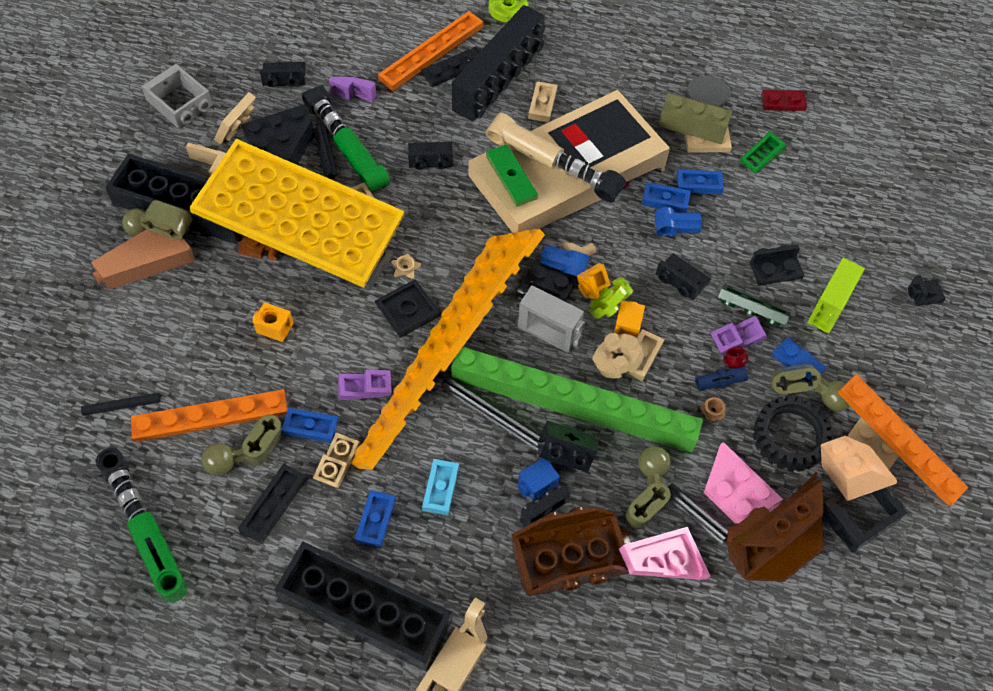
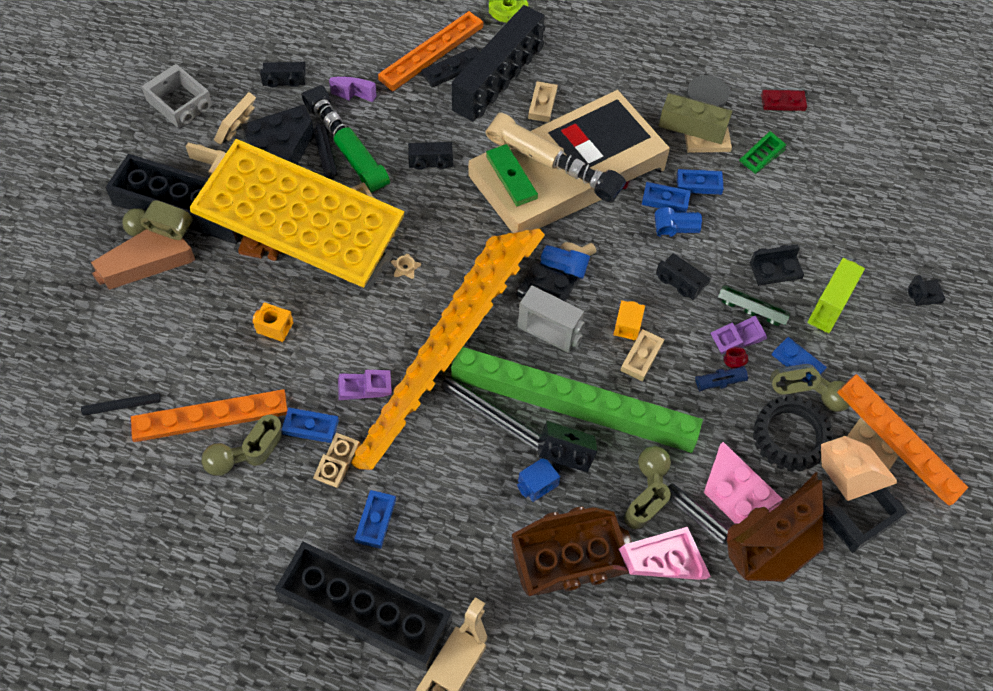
(142, 527): piece -> none
(272, 503): black plate -> none
(407, 308): black tile -> none
(440, 487): medium azure plate -> none
(552, 501): black plate -> none
(593, 281): light orange bracket -> none
(610, 298): lime plate -> none
(612, 346): tan plate -> none
(713, 403): medium nougat plate -> none

